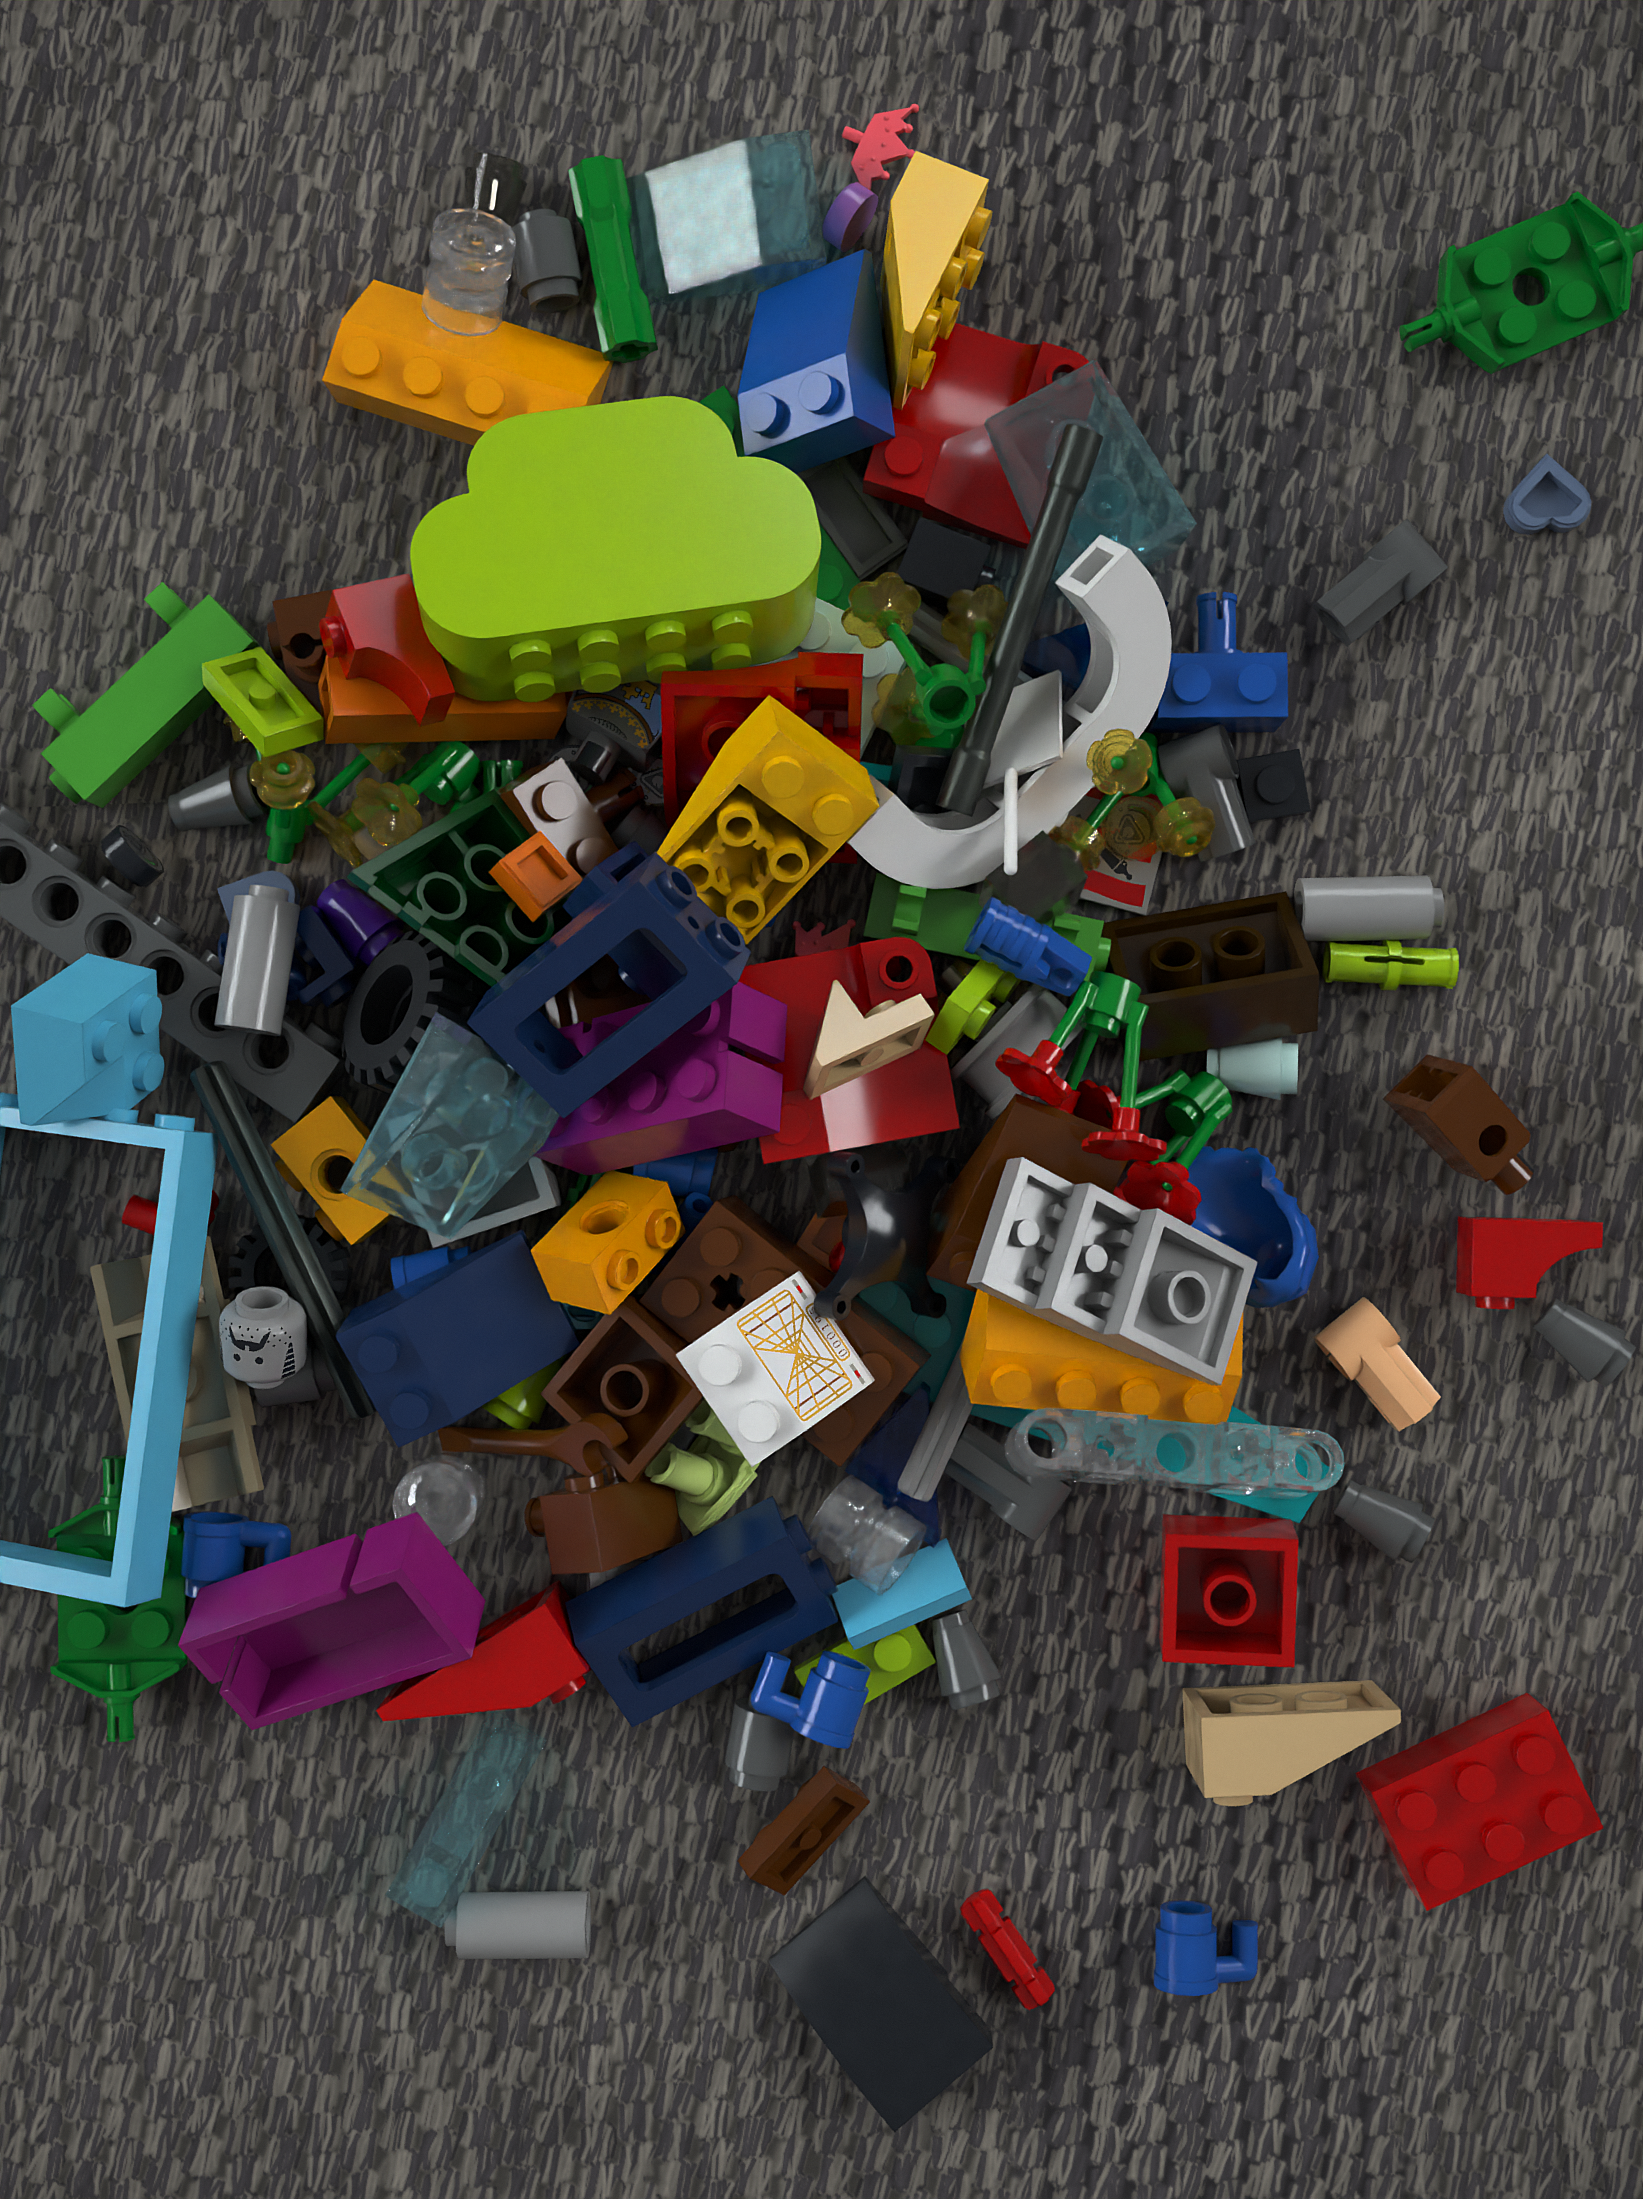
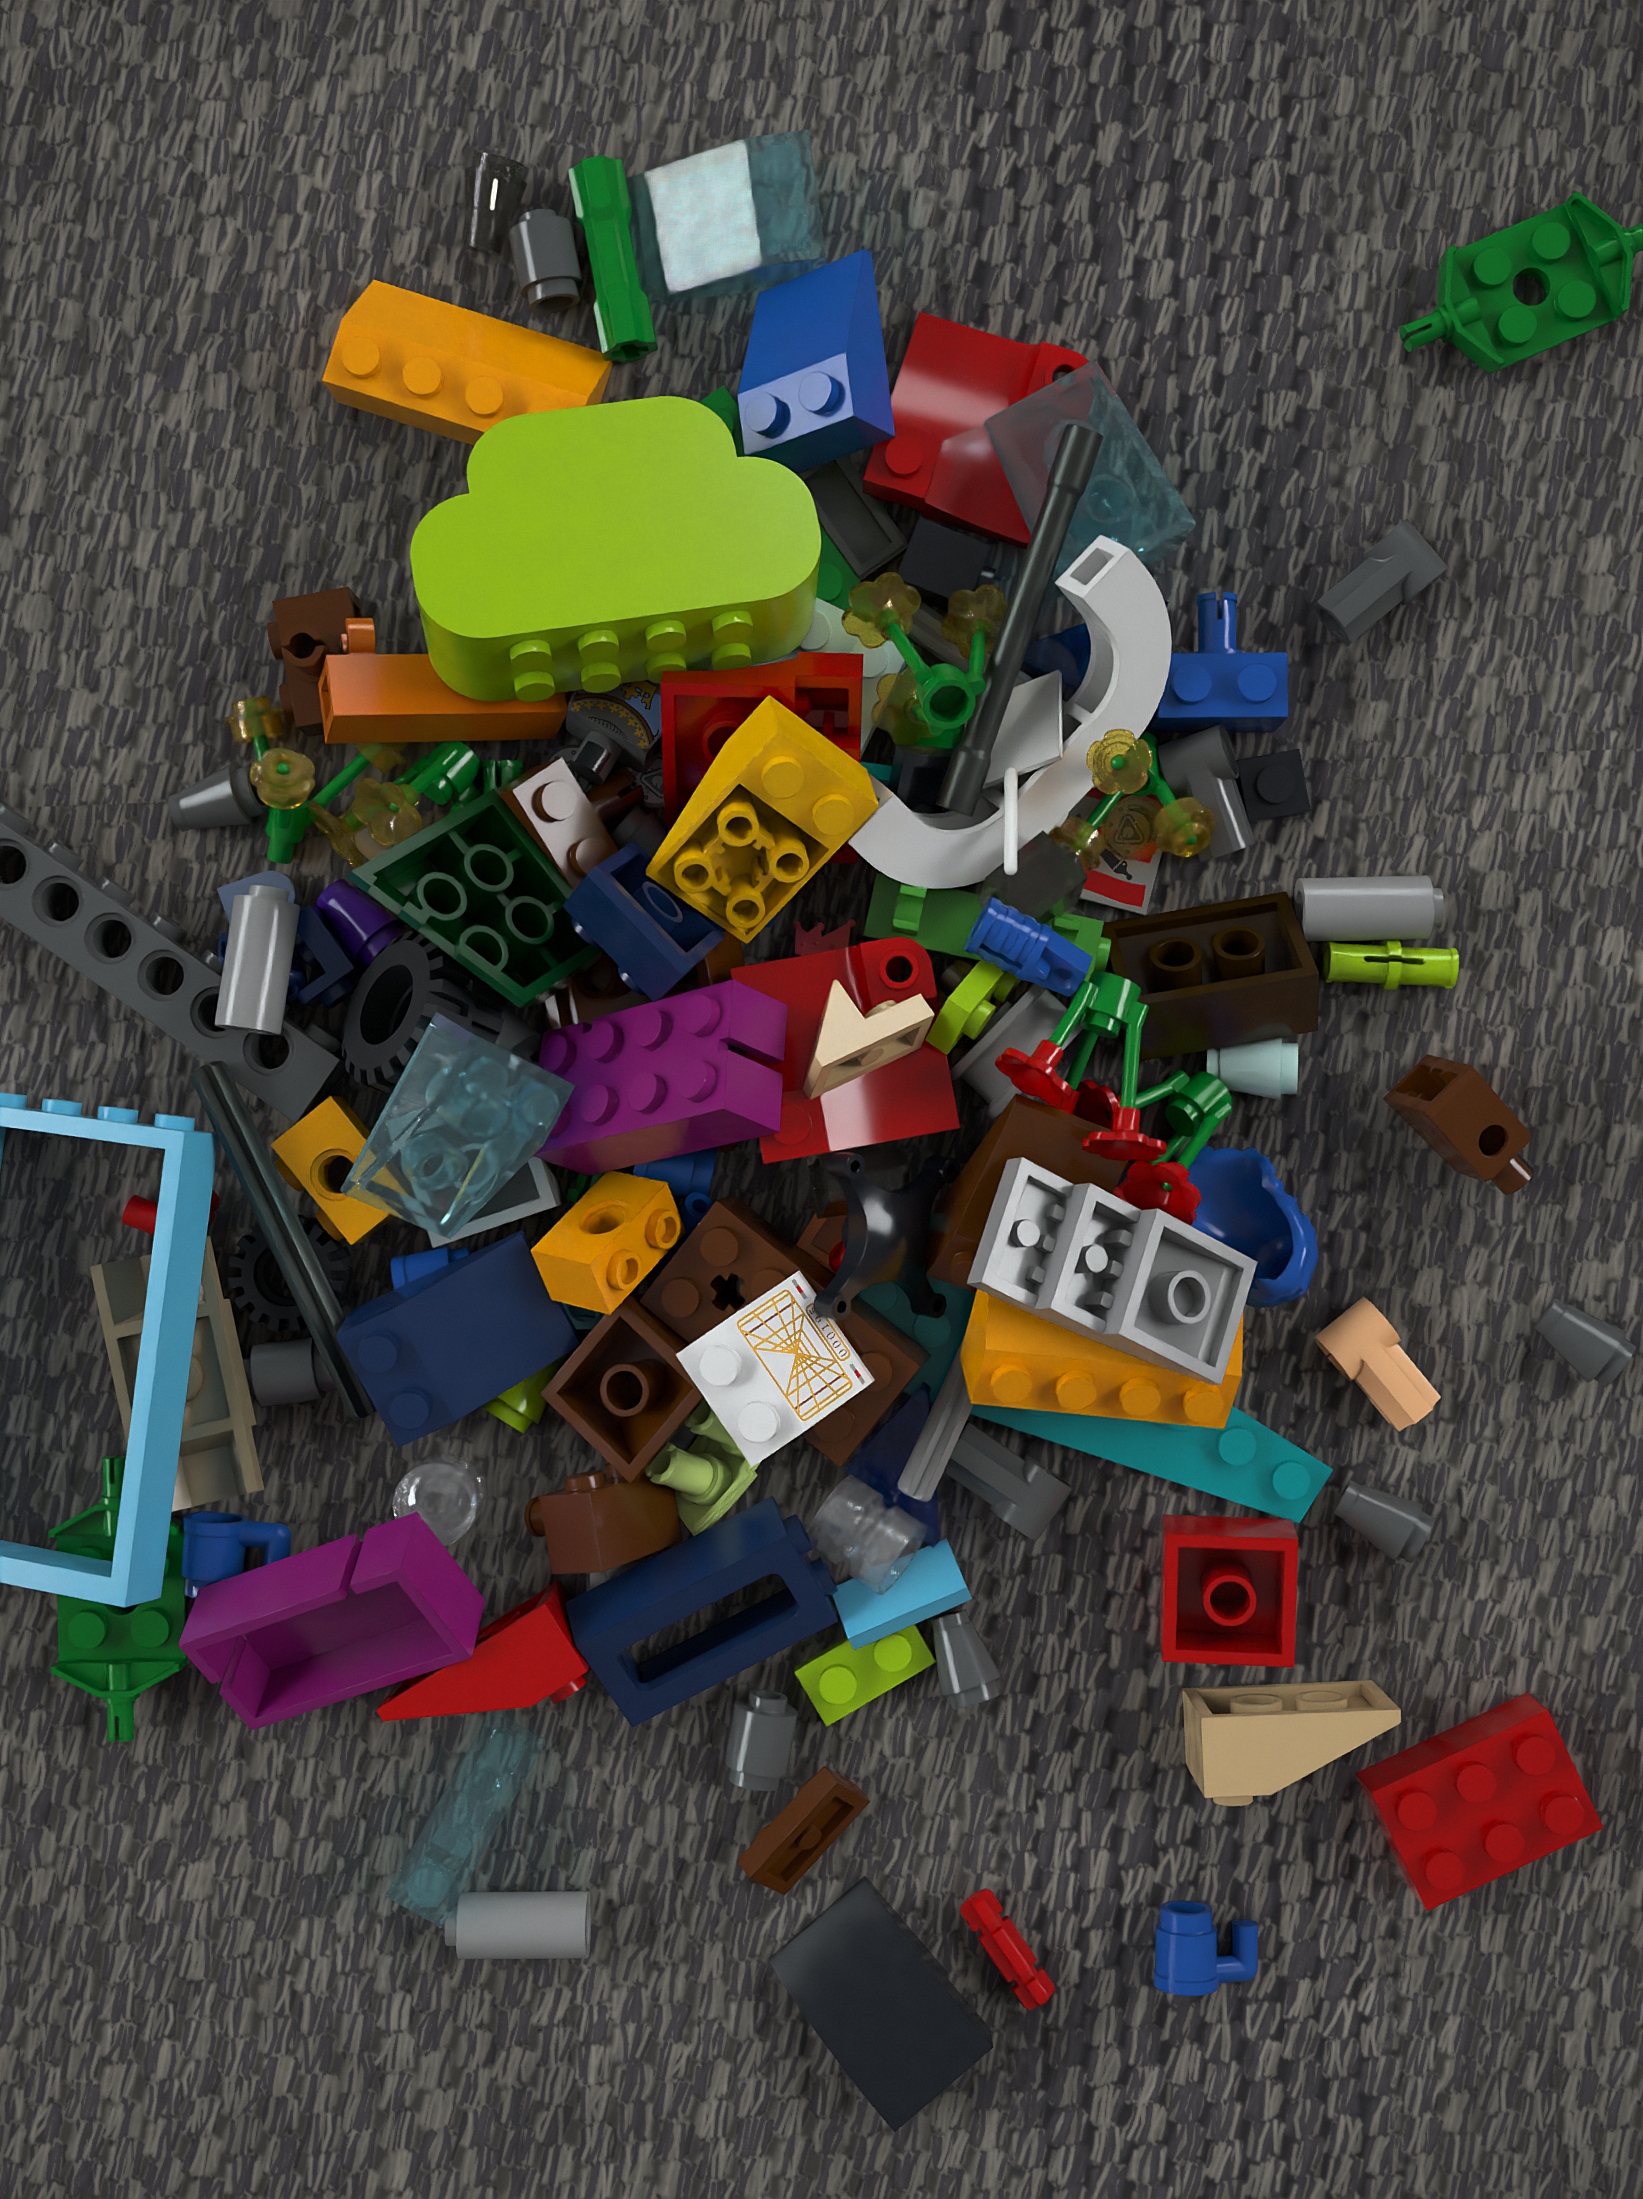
(87, 1041): medium azure slope -> none
(131, 856): black tile -> none
(143, 708): bright green brick -> none
(262, 701): lime plate -> none
(263, 1337): light grey head -> none
(381, 638): red arch -> none
(468, 271): clear wheel -> none
(536, 876): orange tile -> none
(570, 1444): reddish brown piece -> none
(648, 898): dark blue piece -> none
(828, 1701): blue piece -> none
(849, 216): medium lavender tile -> none
(880, 144): coral piece -> none
(928, 256): yellow slope -> none
(1265, 1453): clear piece -> none
(1510, 1255): red arch -> none
(1547, 499): sand blue tile -> none

